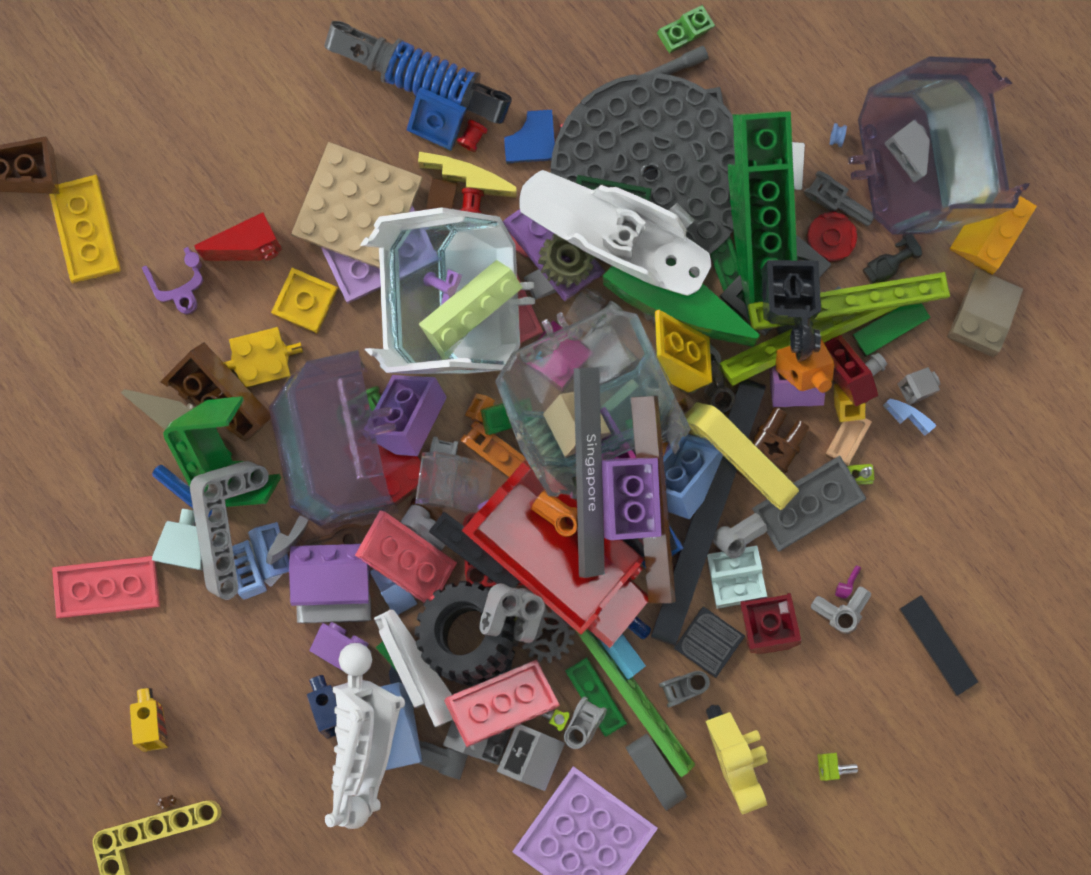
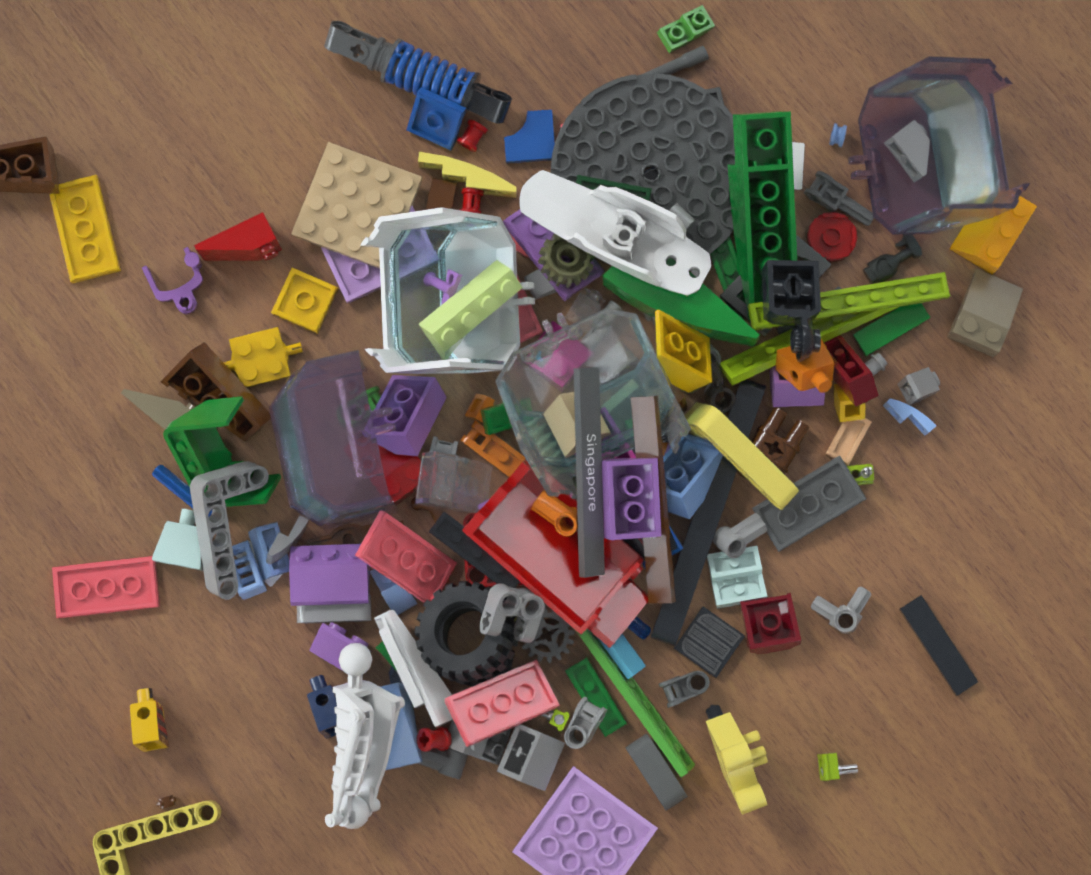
(419, 521): light grey piece -> none
(431, 739): none -> red bush
(844, 590): magenta hand -> none

